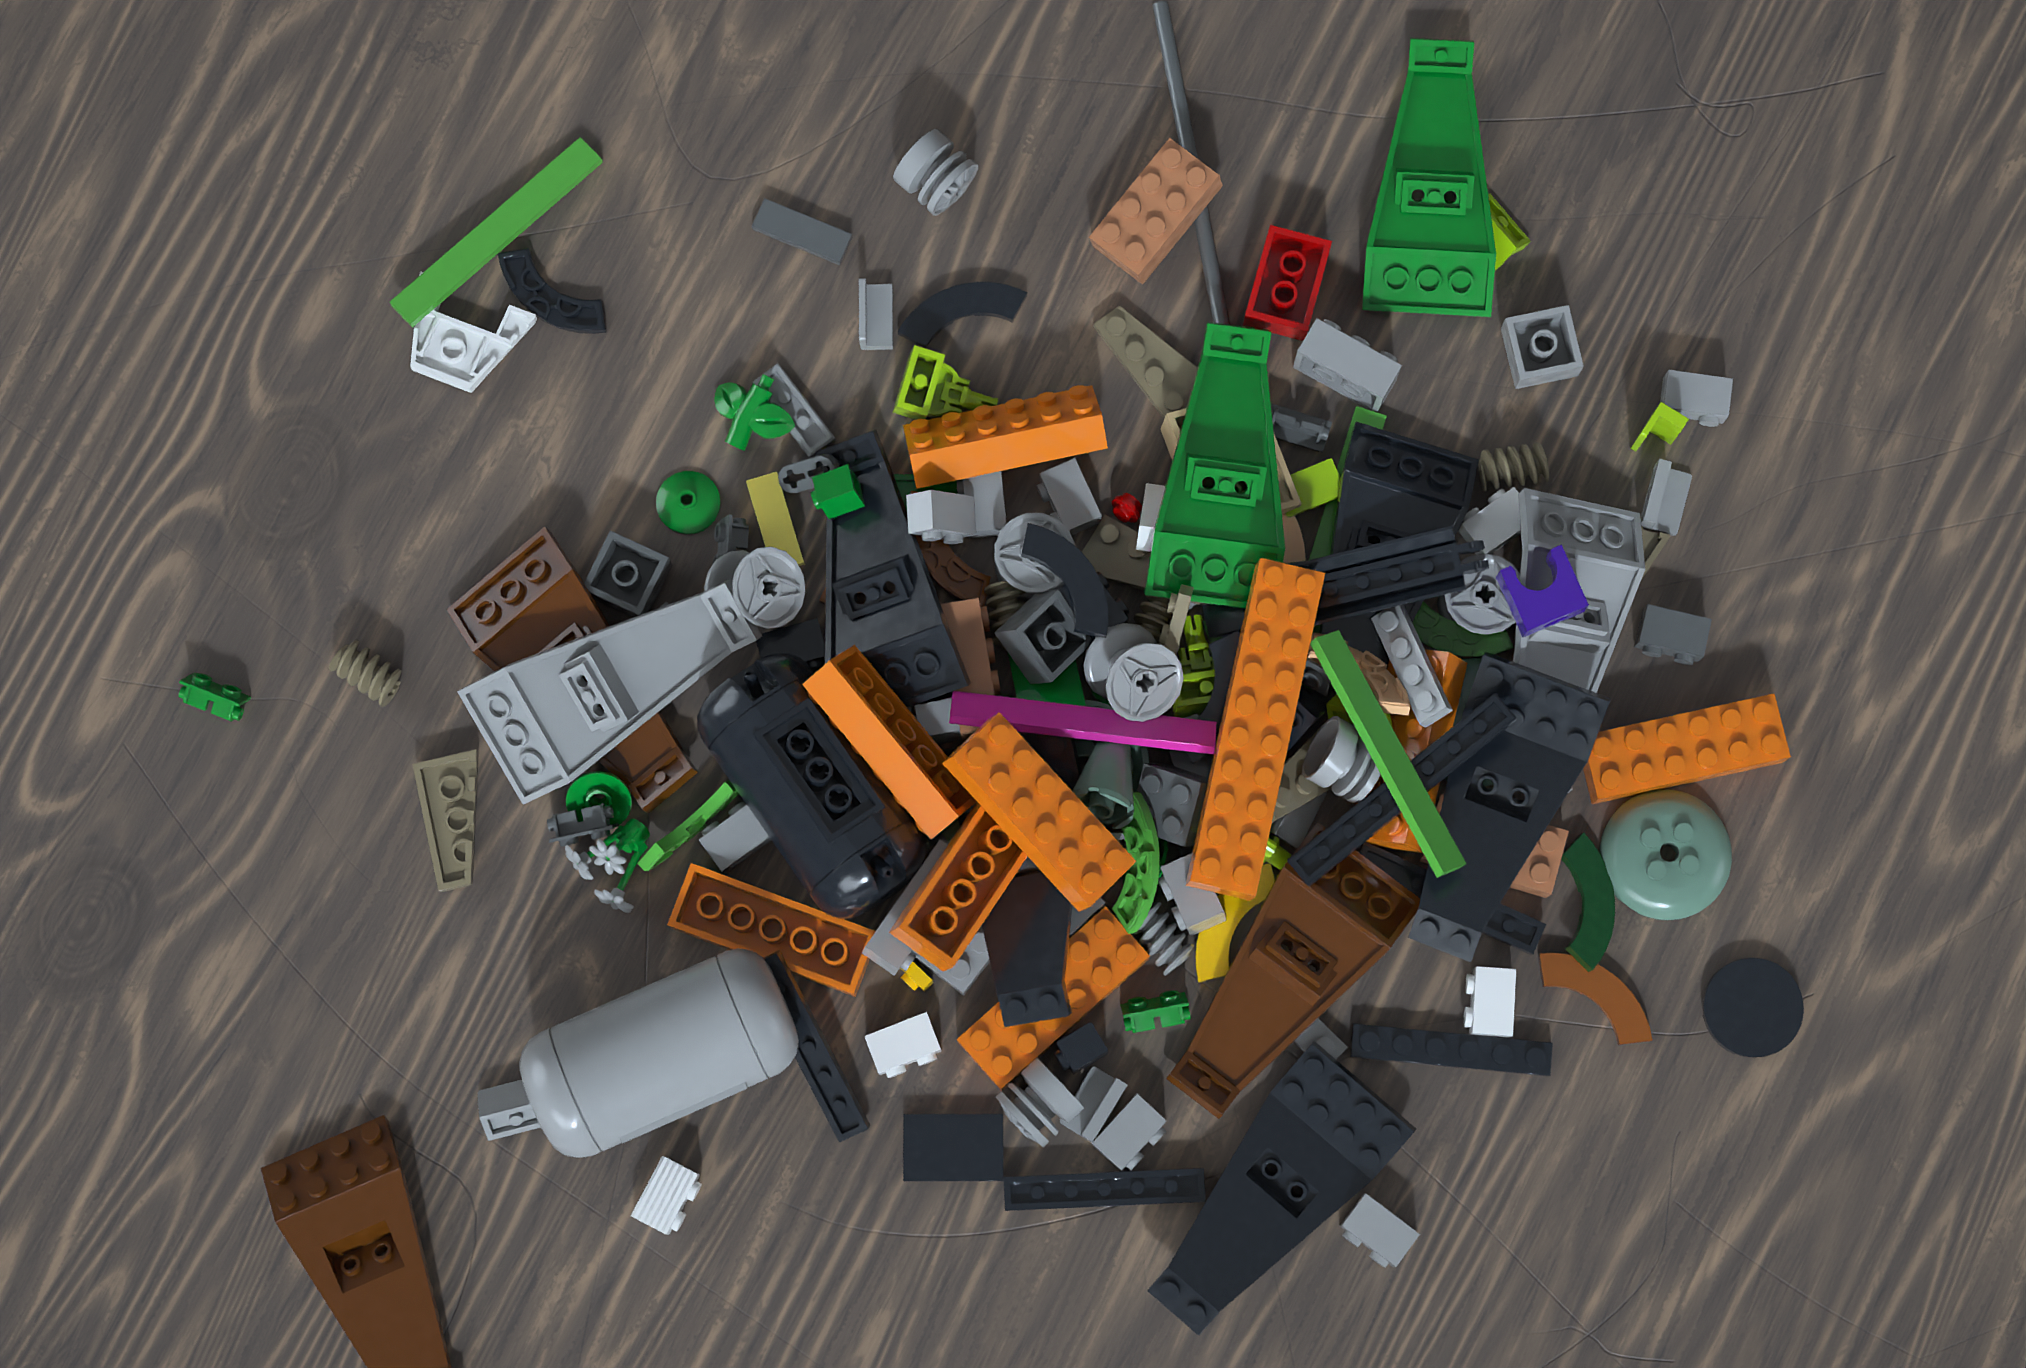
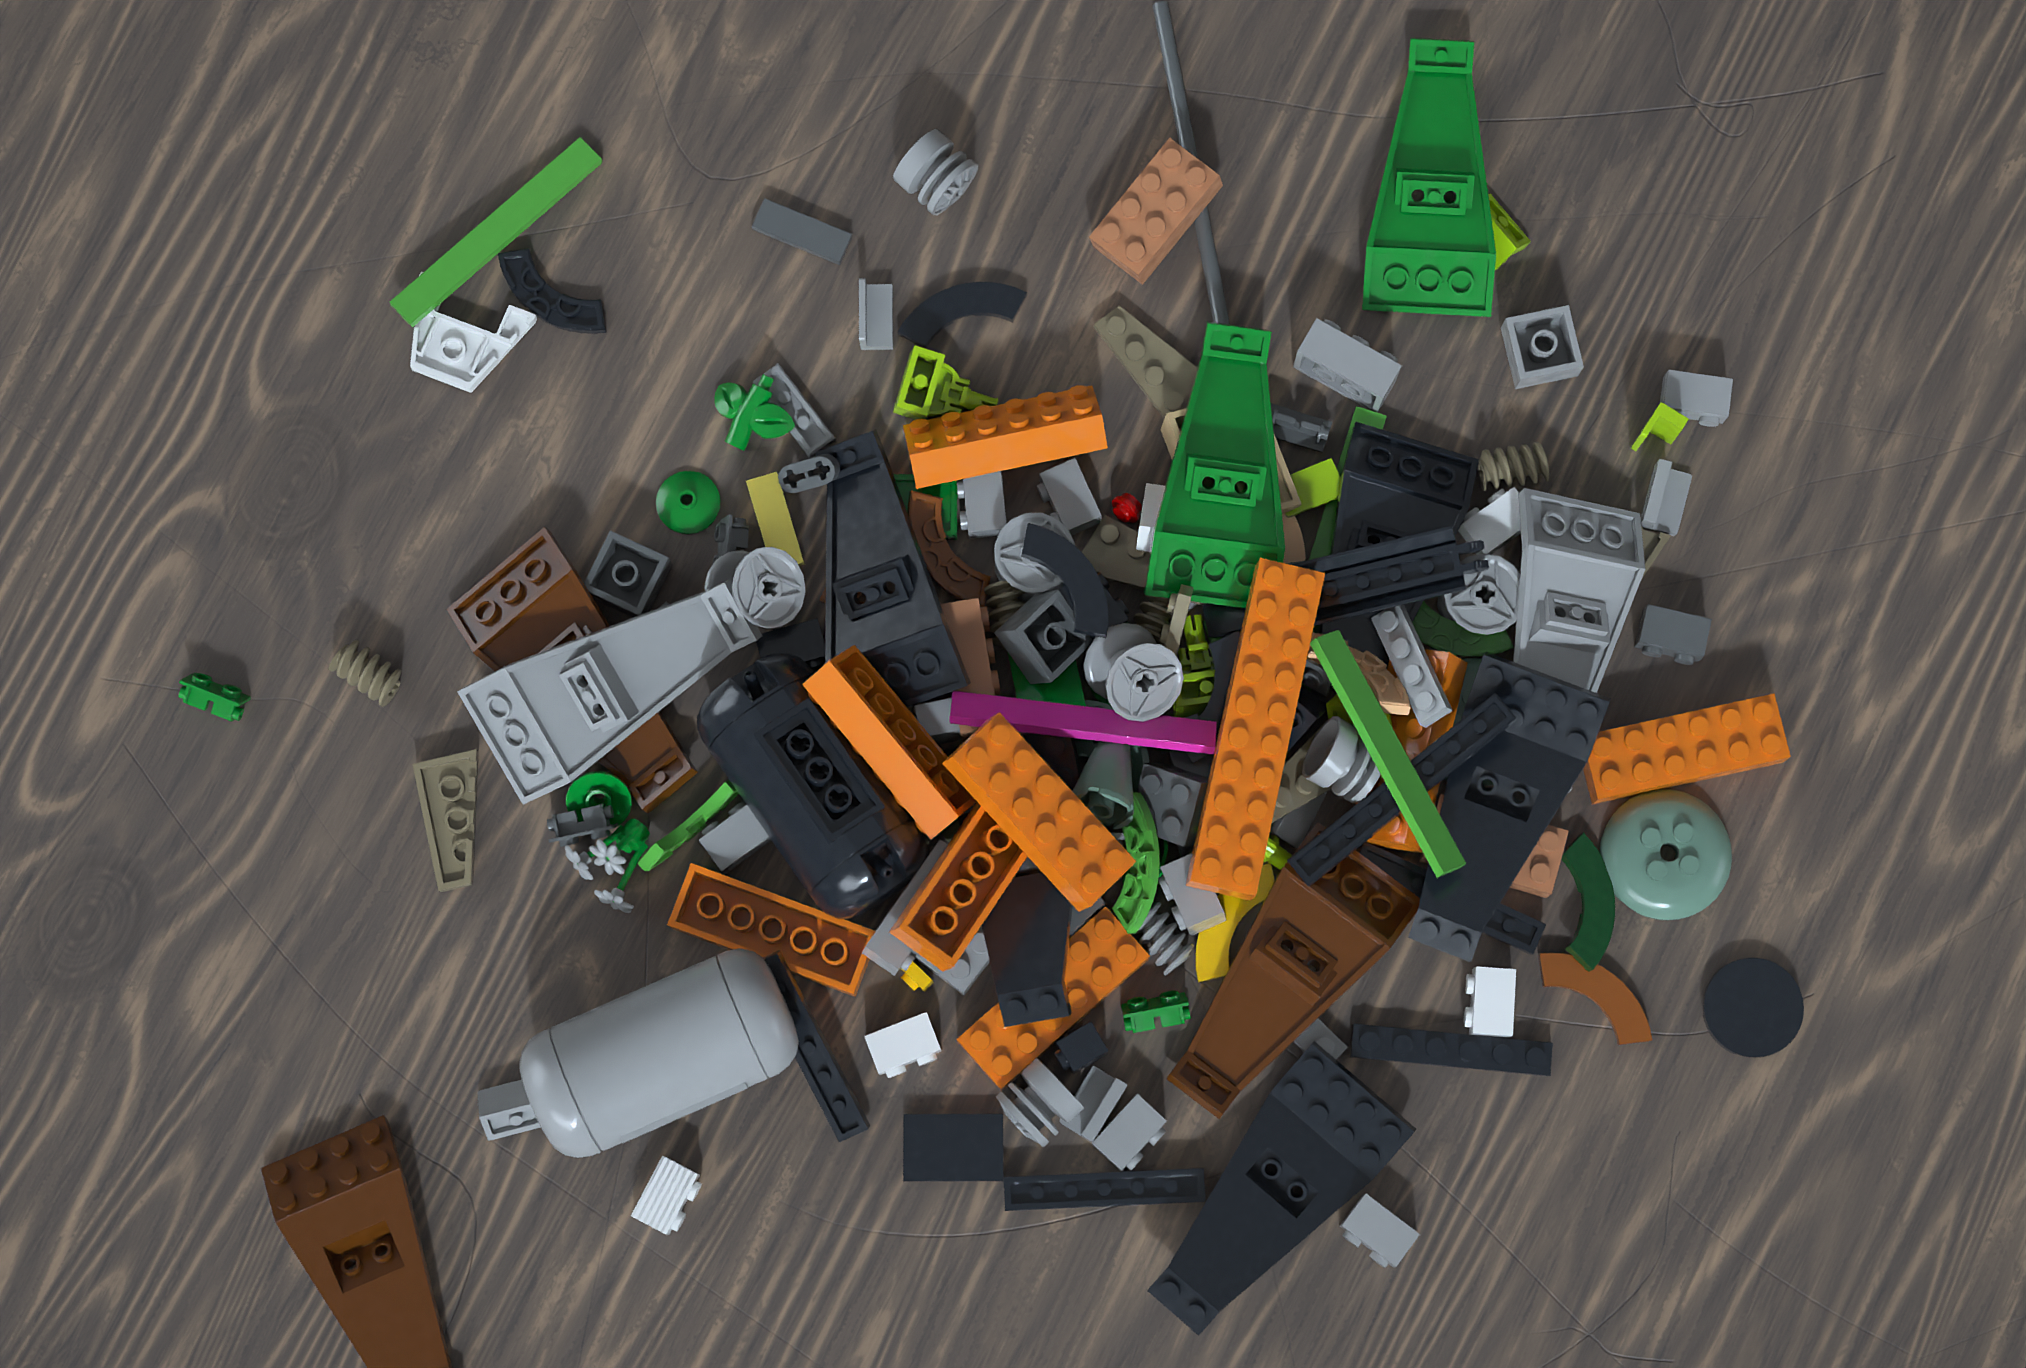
(837, 492): green brick -> none
(941, 516): light grey brick -> none
(1287, 282): red brick -> none
(1545, 607): dark purple piece -> none

